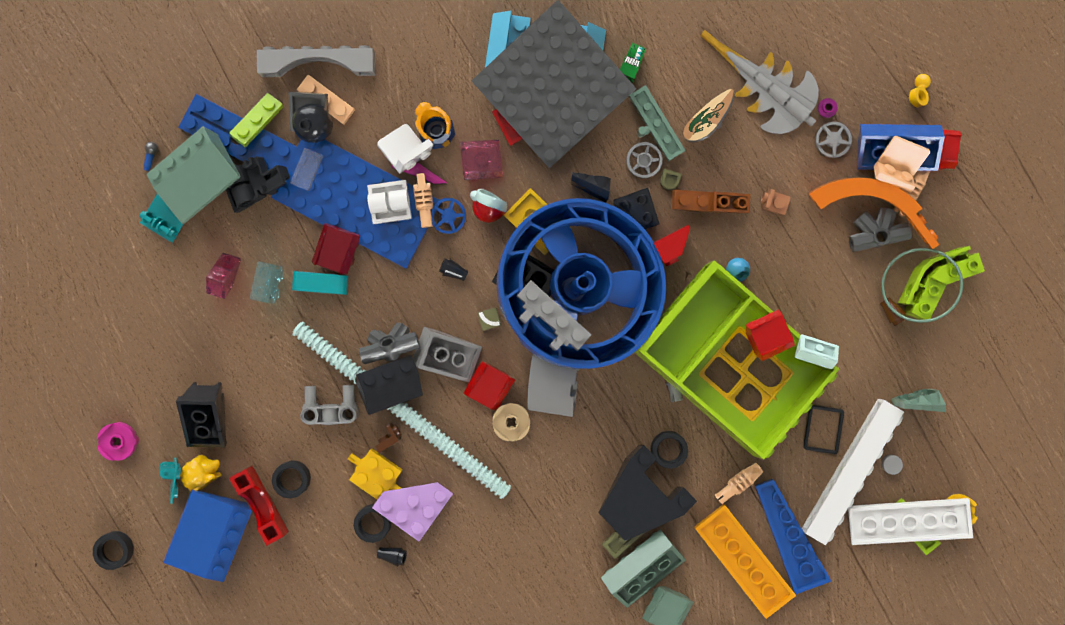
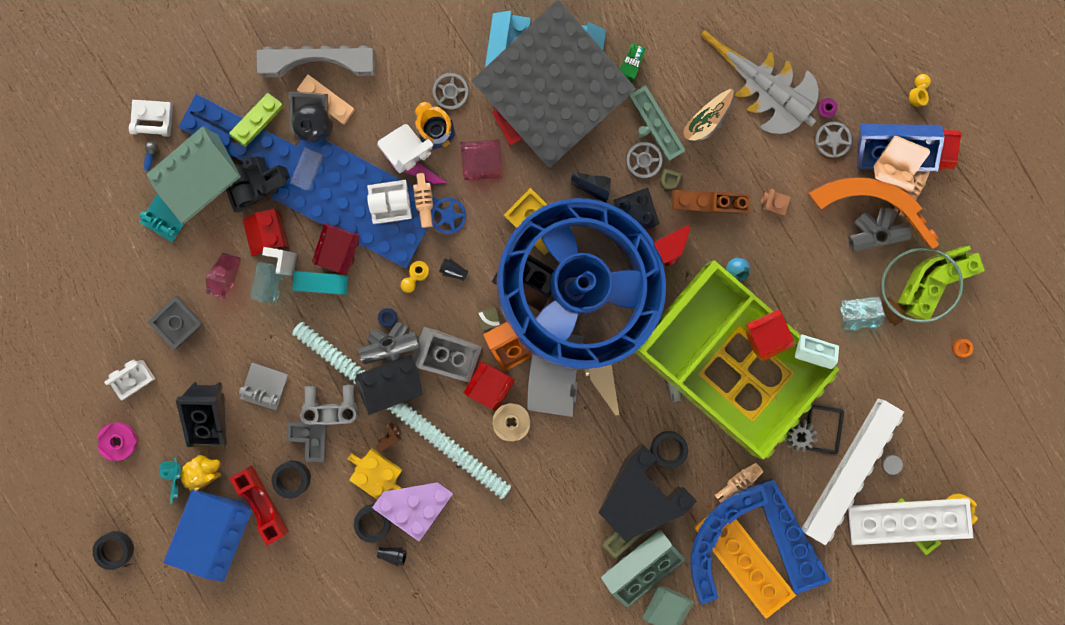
(130, 379): none -> white bracket
(151, 111): none -> white plate
(175, 322): none -> dark grey plate
(263, 386): none -> light grey hinge
(265, 230): none -> red slope
(286, 260): none -> white panel
(313, 435): none -> dark grey plate
(387, 317): none -> dark blue tile
(408, 284): none -> yellow plate
(450, 91): none -> light grey wheel
(487, 206): piece -> none
(506, 346): none -> orange slope
(540, 304): light grey hinge -> none
(604, 383): none -> tan slope
(710, 532): none -> blue plate
(805, 429): none -> light grey gear
(862, 313): none -> clear light blue bracket
(921, 400): sand green slope -> none
(962, 348): none -> orange tile

